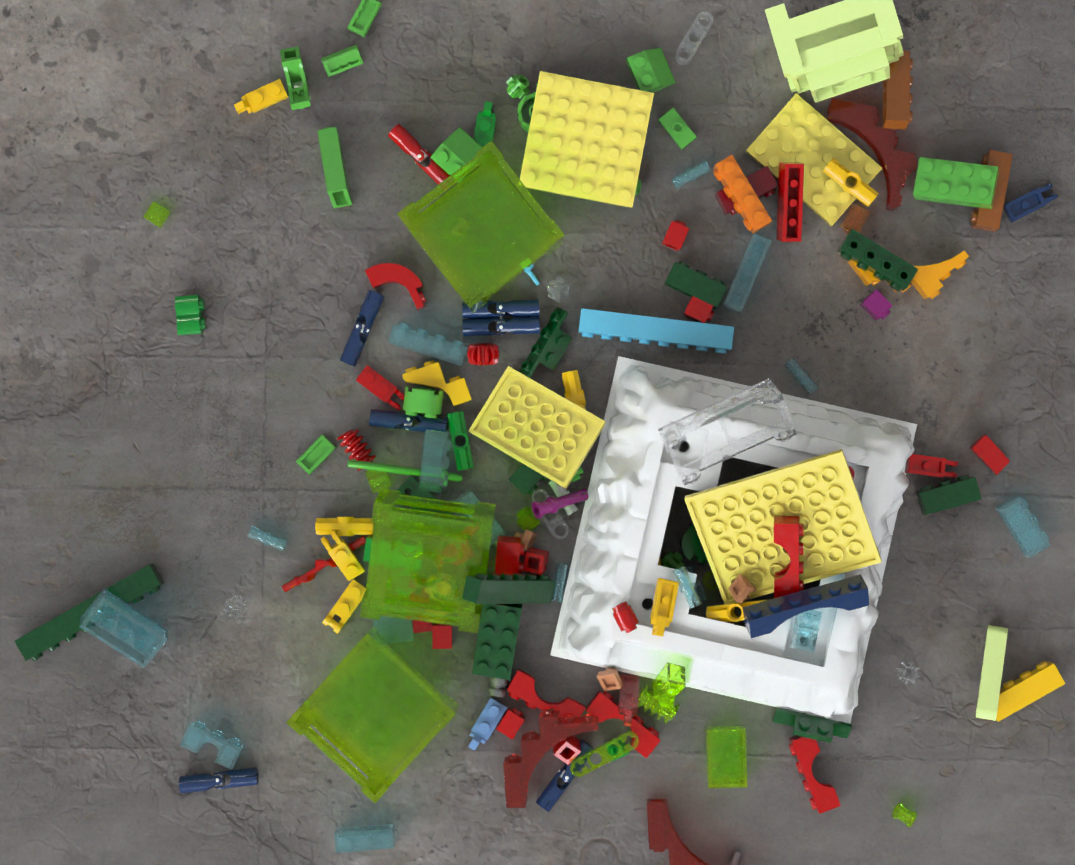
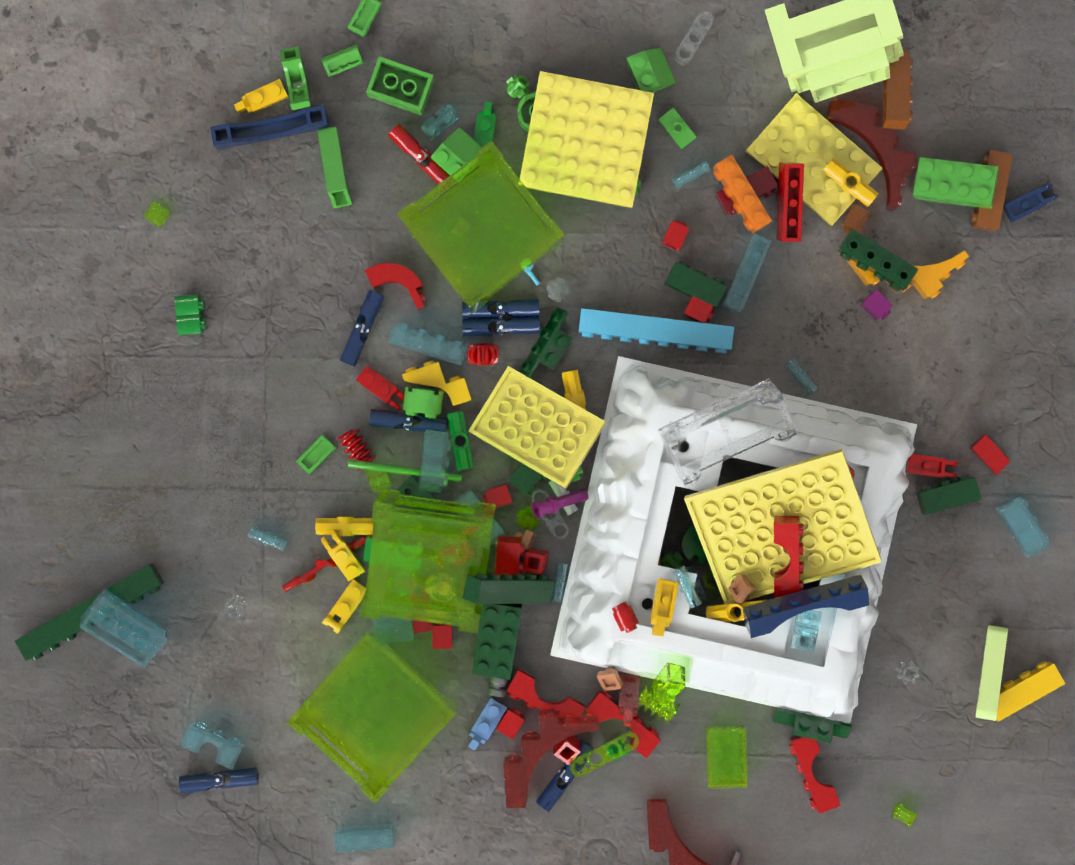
(257, 131): none -> dark blue arch
(400, 85): none -> bright green brick
(446, 116): none -> clear light blue hinge
(498, 496): none -> red brick

